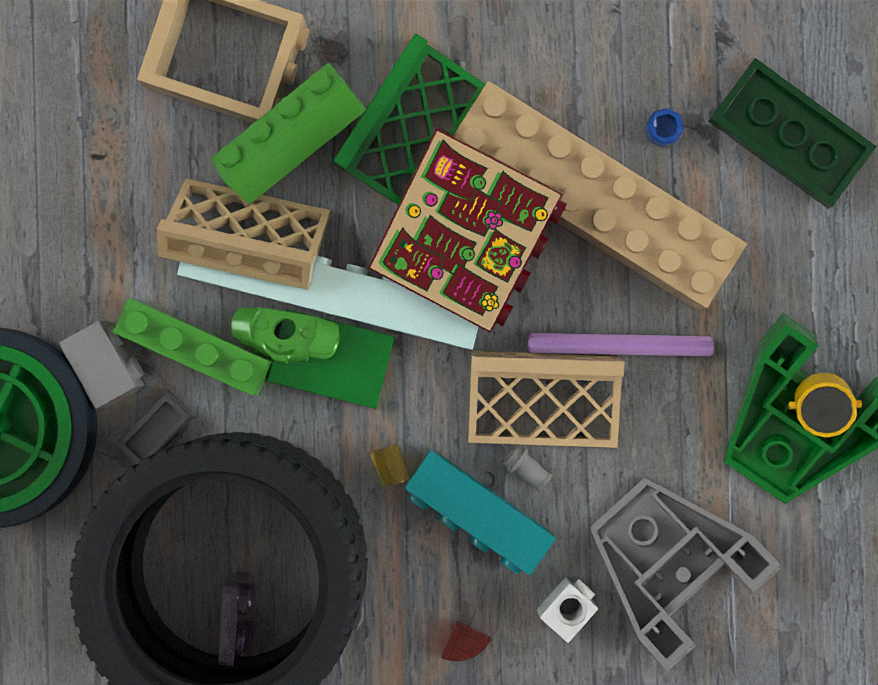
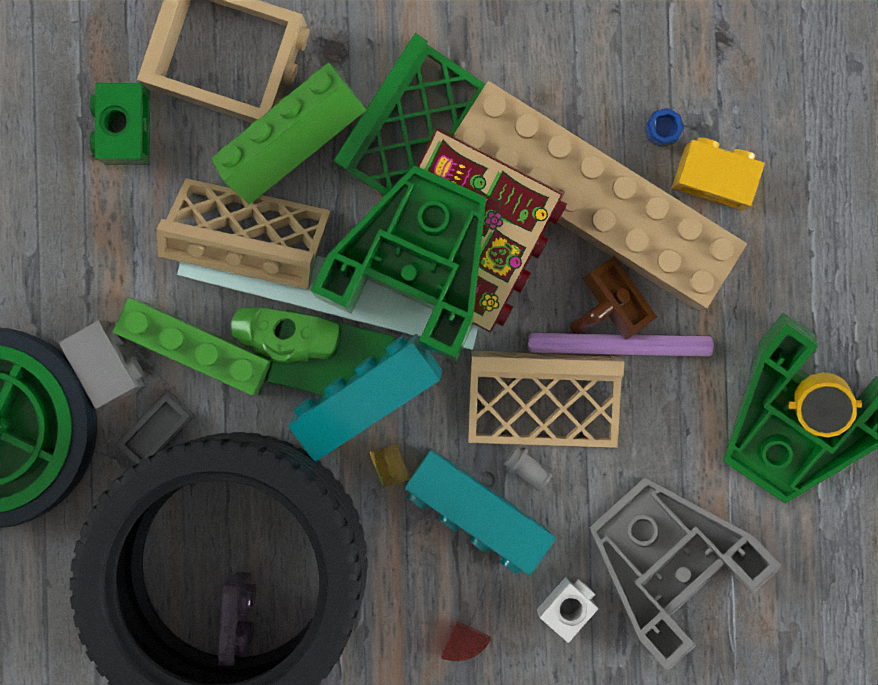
(132, 143): none -> green brick
(365, 397): none -> teal brick
(420, 245): none -> green wedge
(617, 299): none -> reddish brown plate
(718, 174): none -> yellow brick
(792, 133): dark green plate -> none

